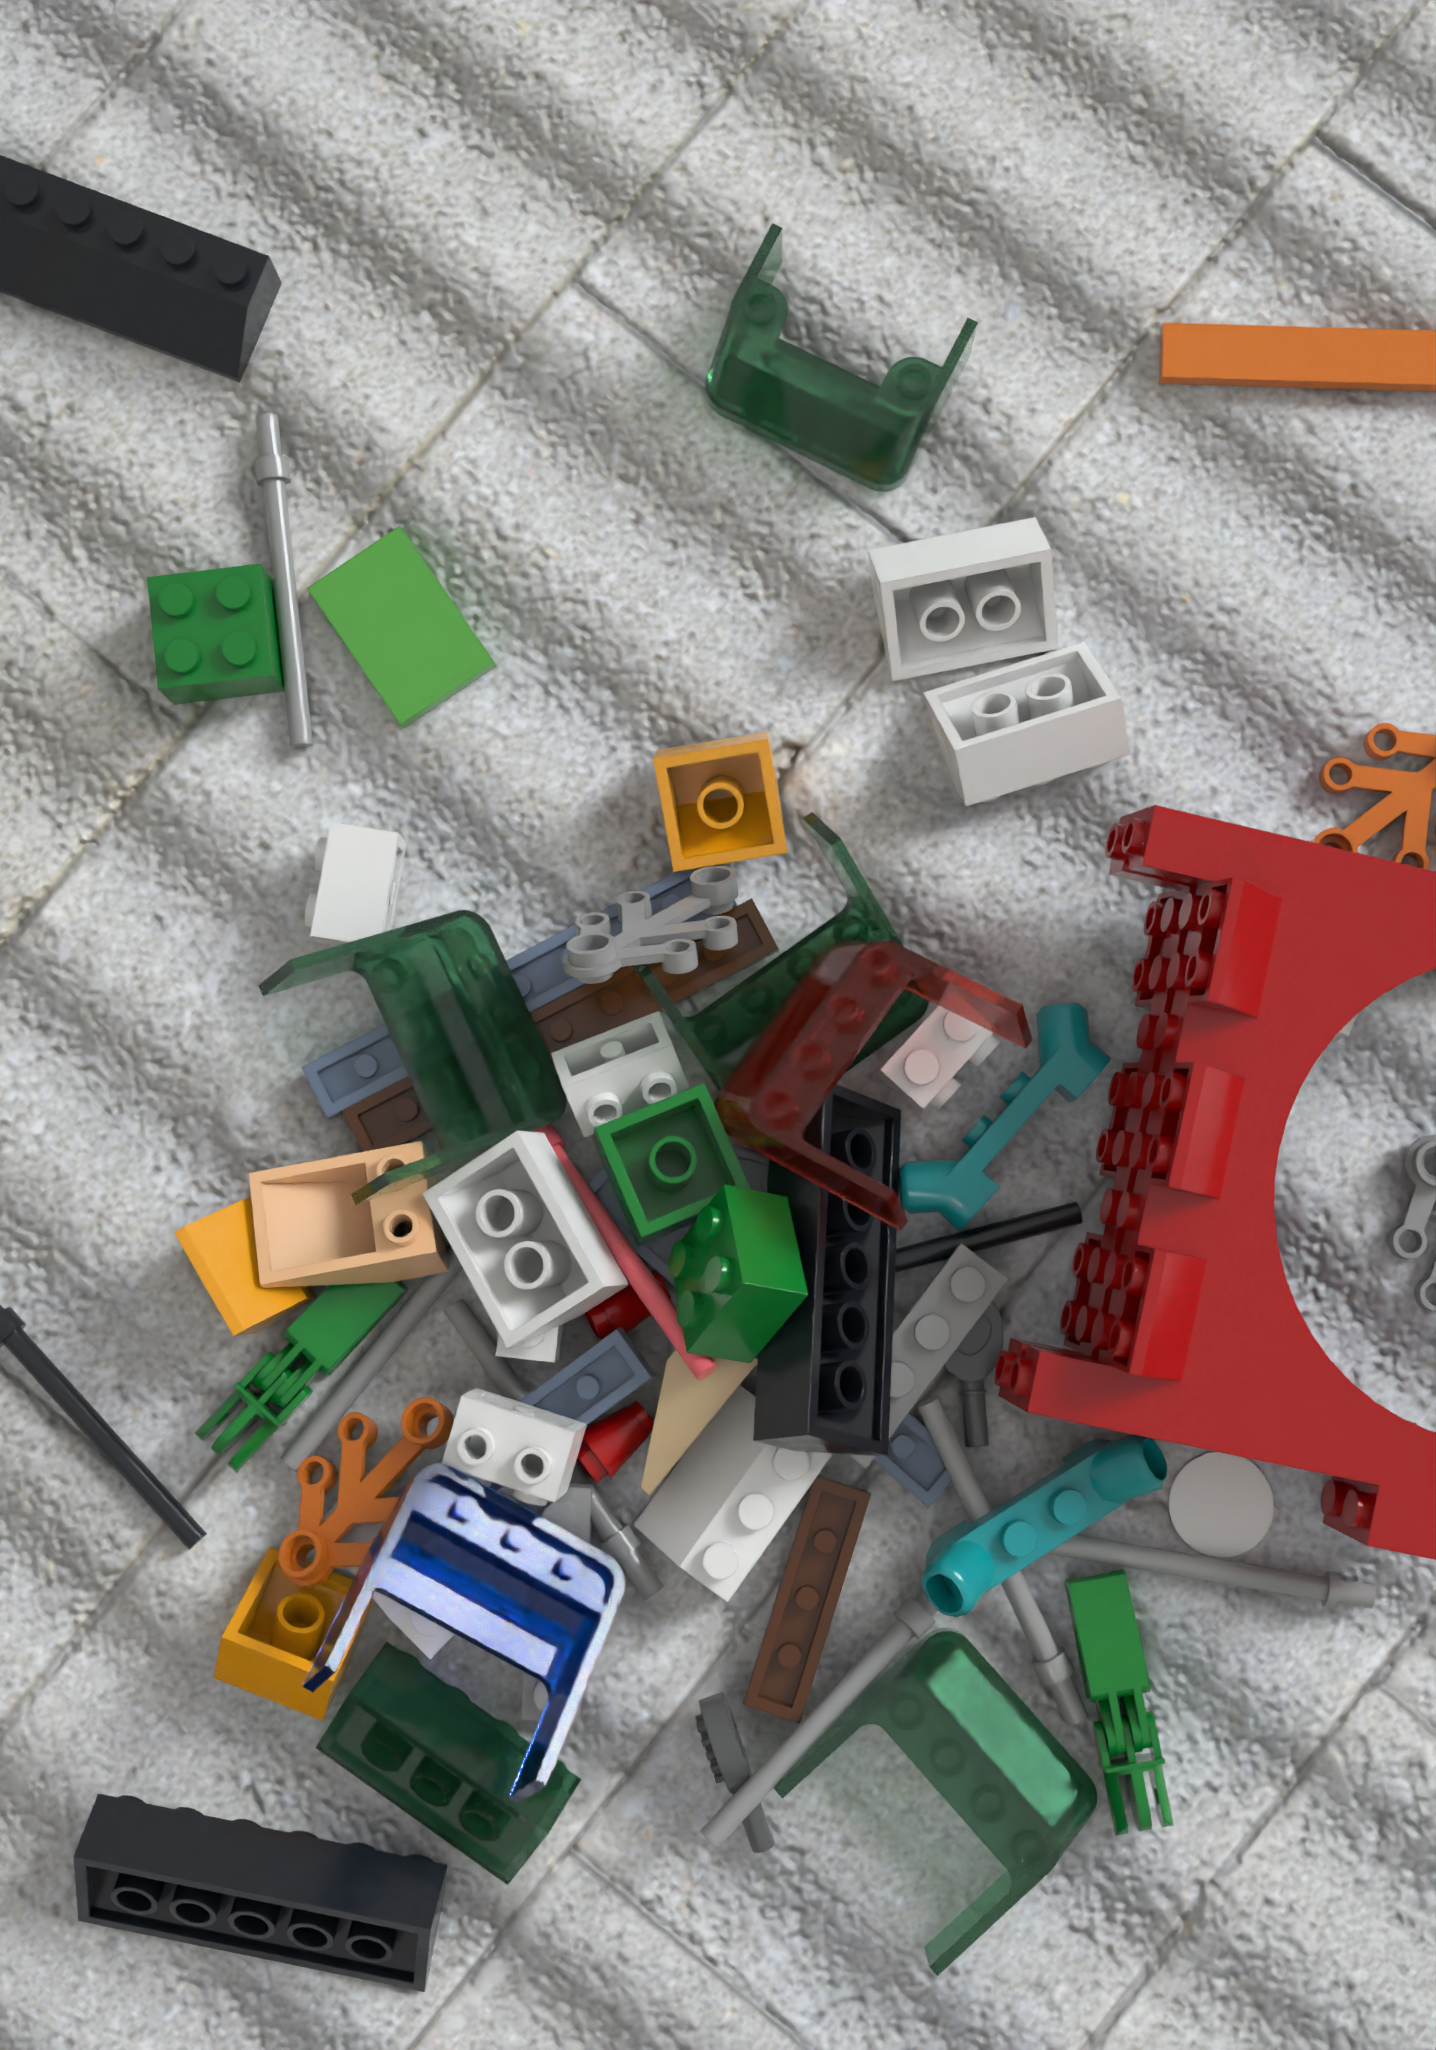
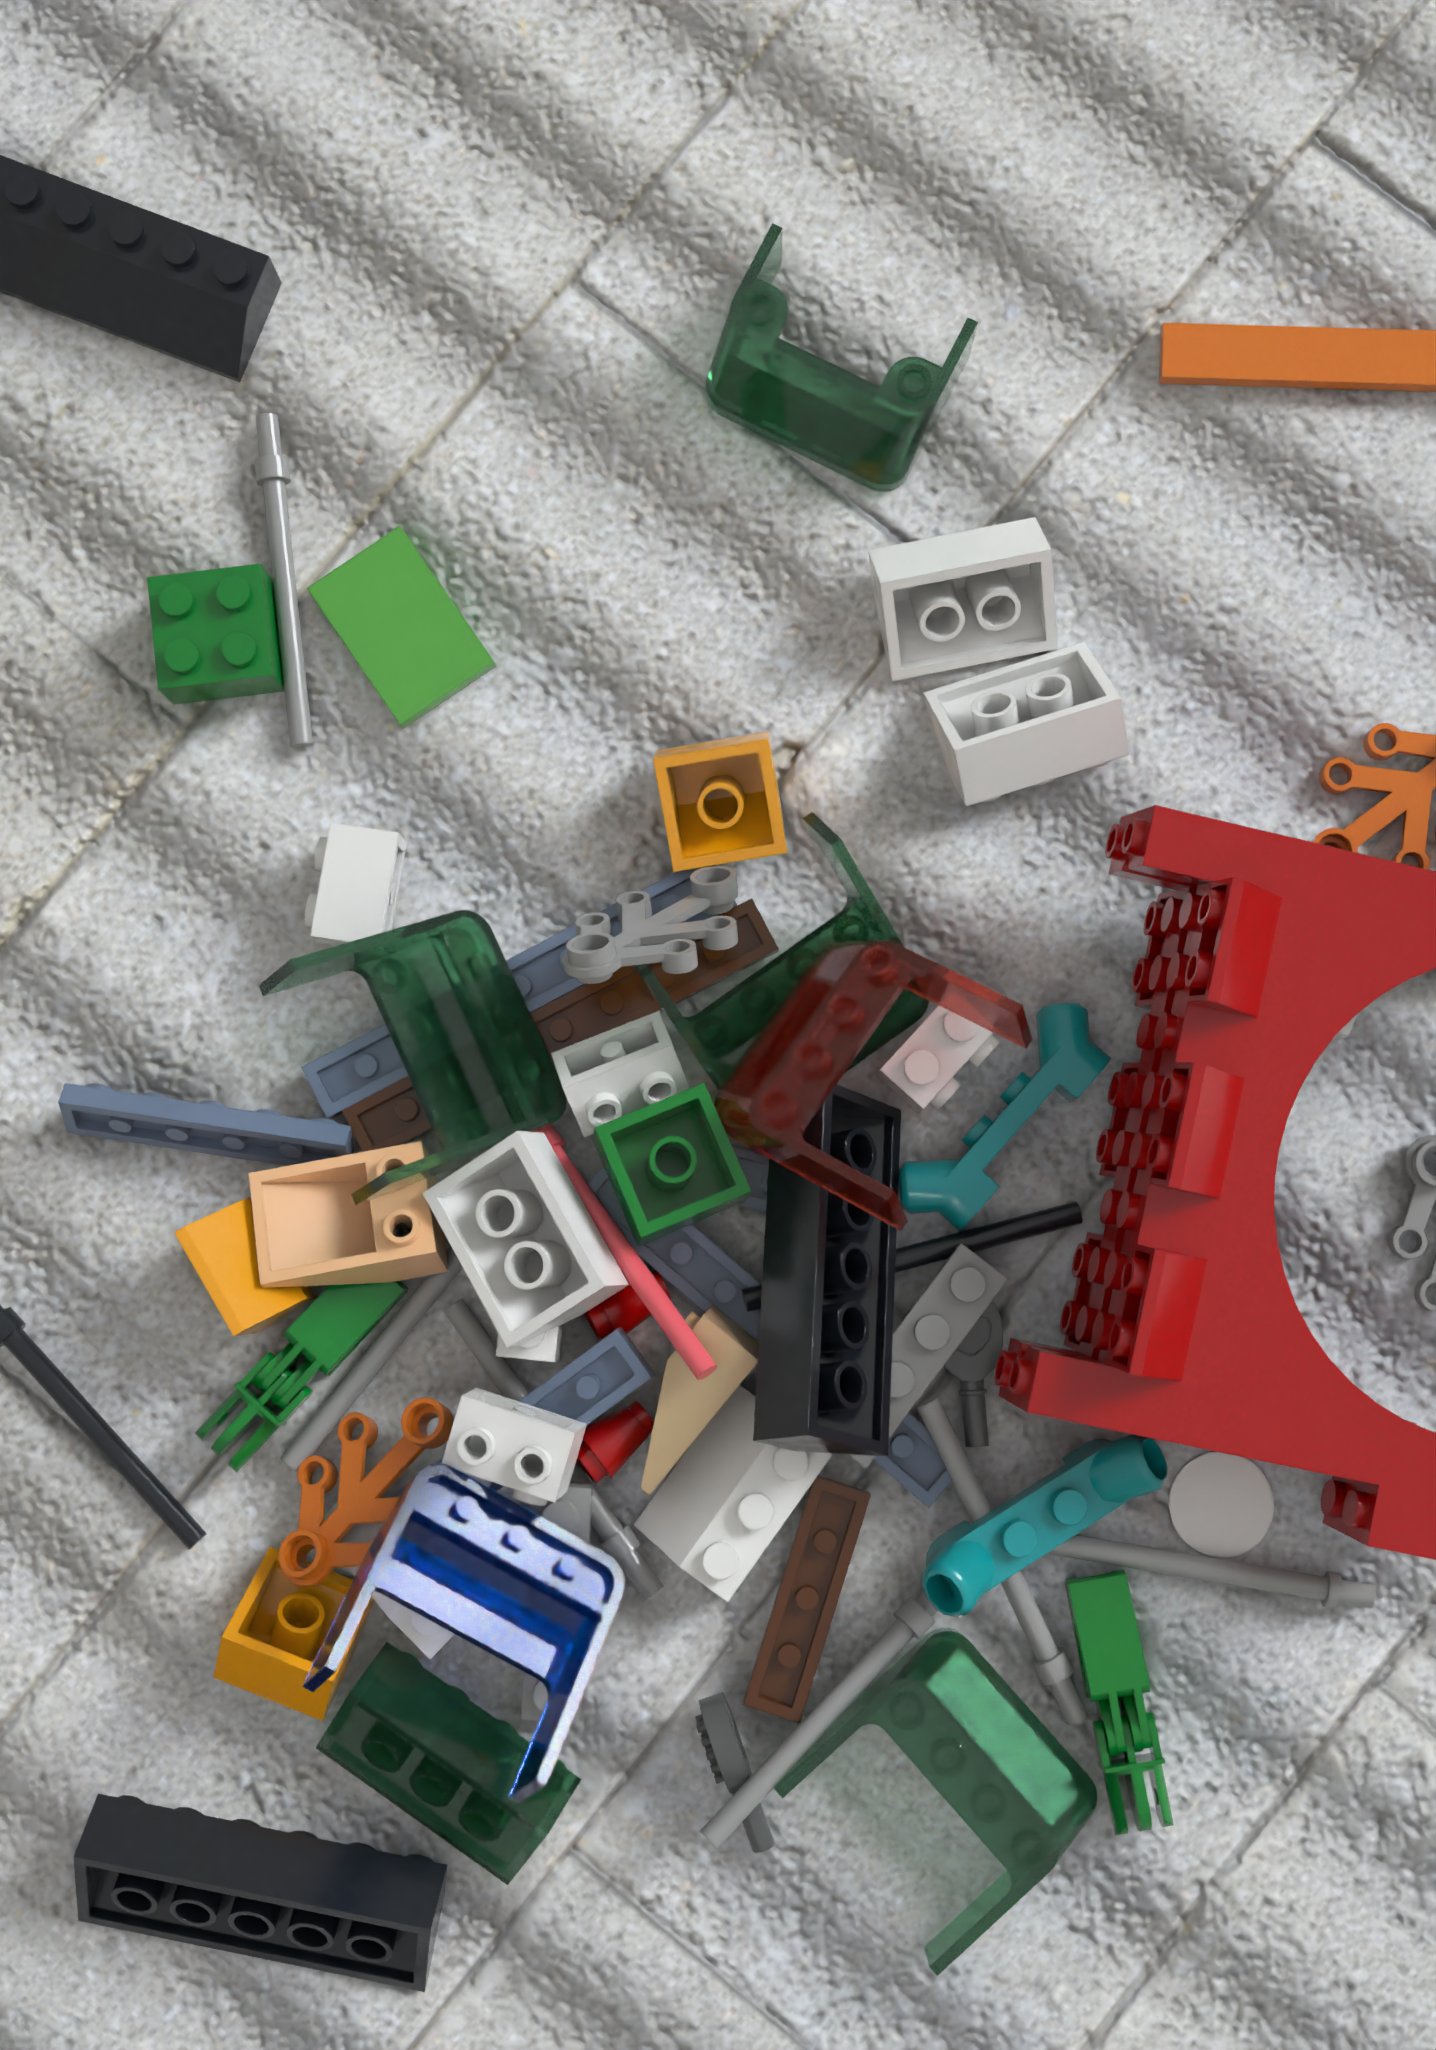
(201, 1126): none -> sand blue plate
(737, 1274): green brick -> none

